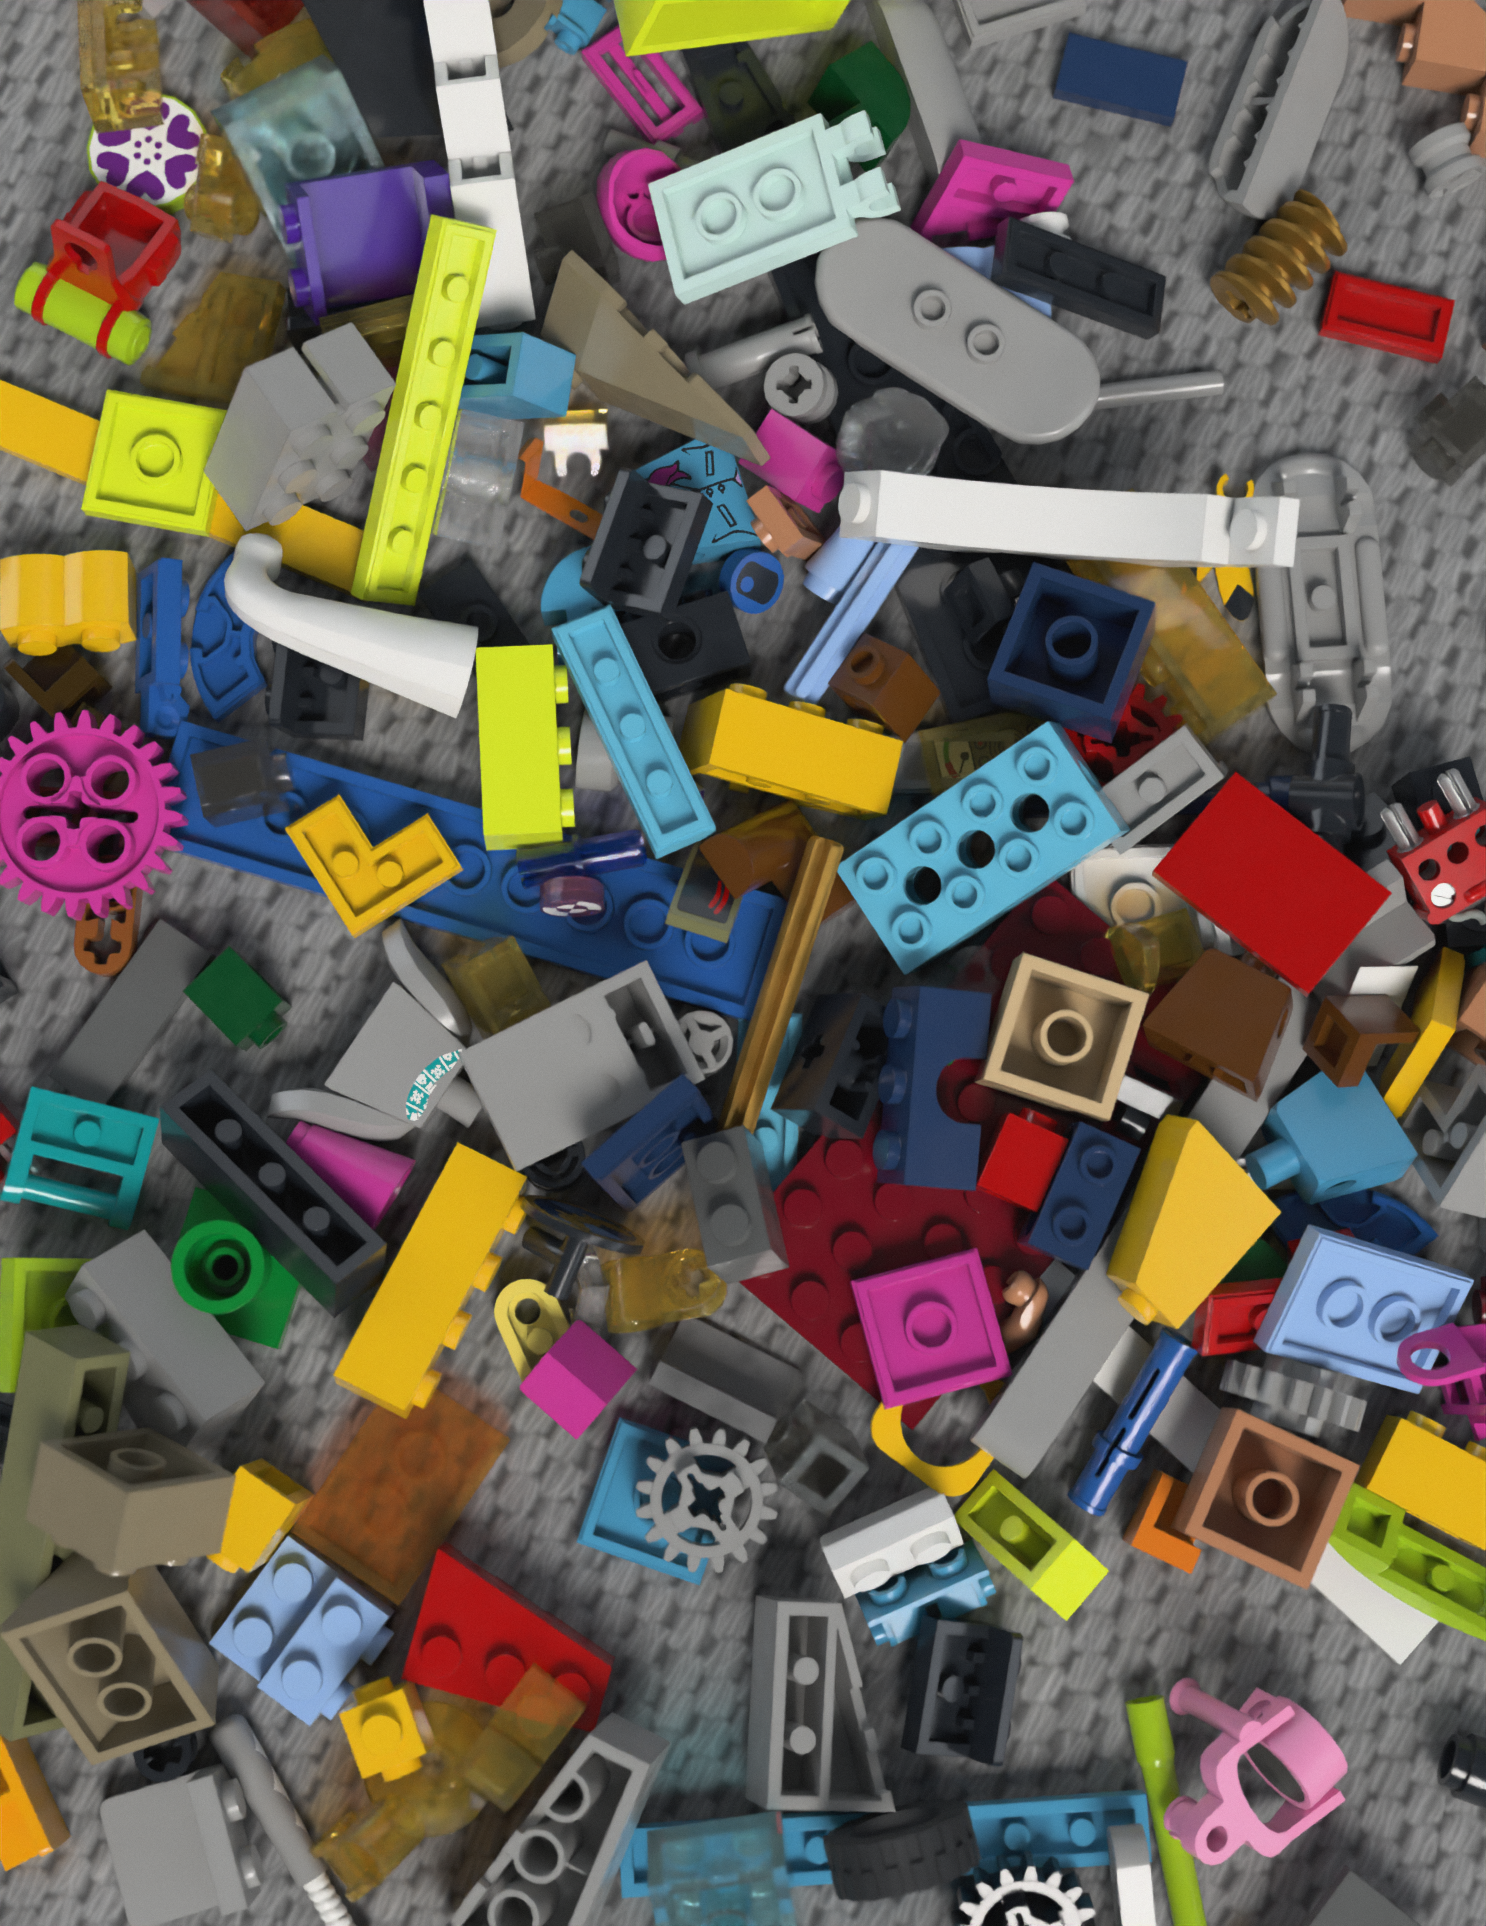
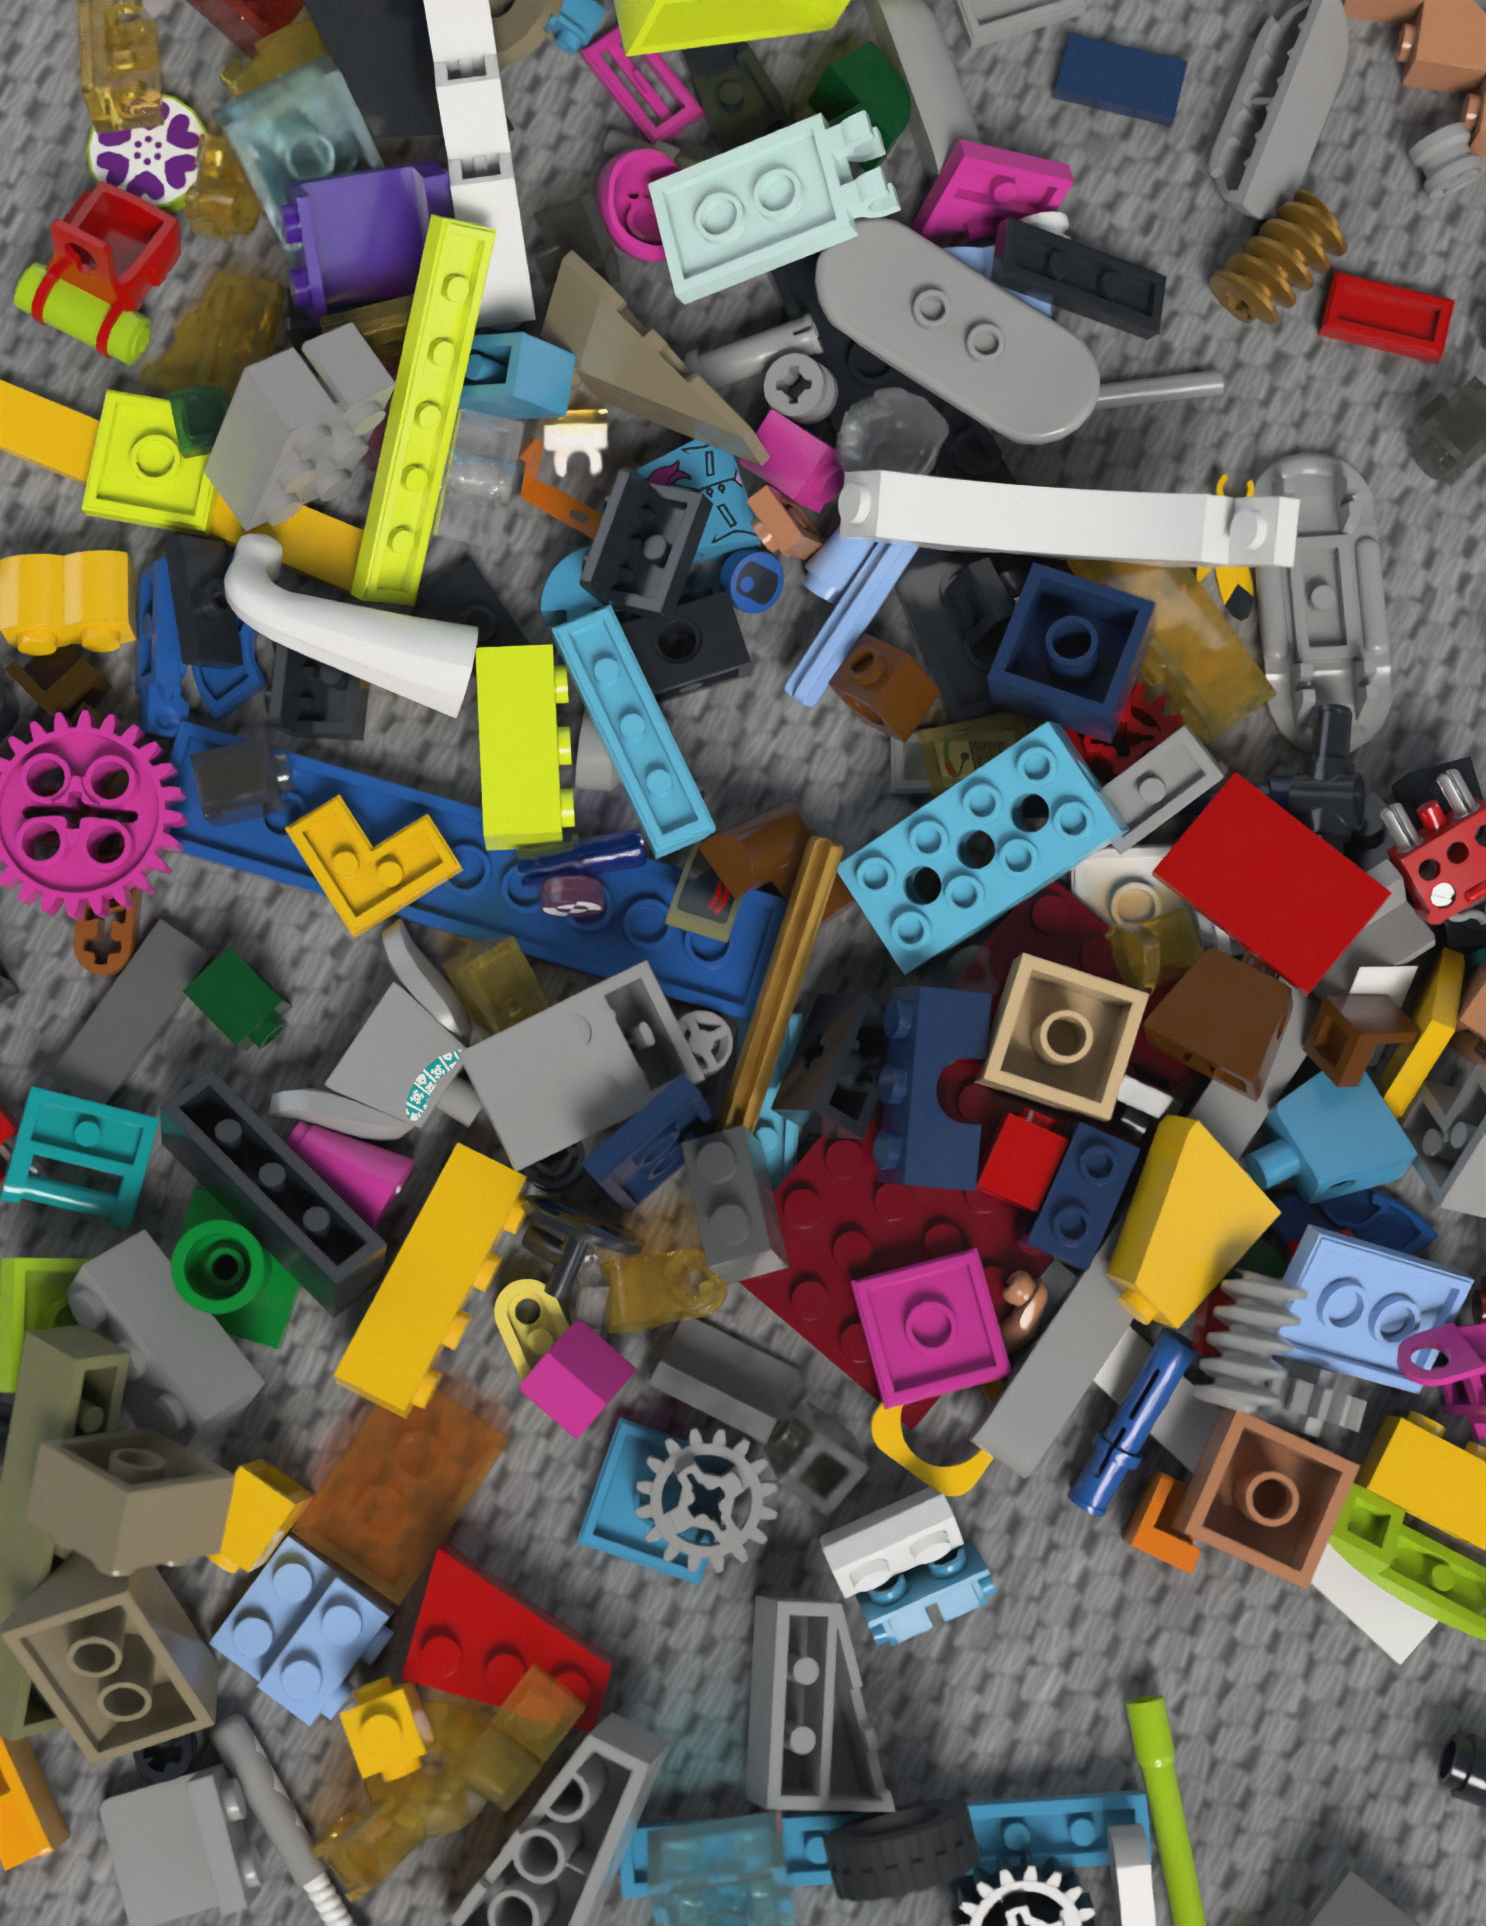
(198, 418): none -> clear green tile
(202, 613): none -> black plate
(791, 752): yellow wedge -> none
(962, 1690): black bracket -> none
(1030, 1544): neon yellow slope -> none
(1249, 1343): none -> light grey piece
(1284, 1749): bright pink piece -> none

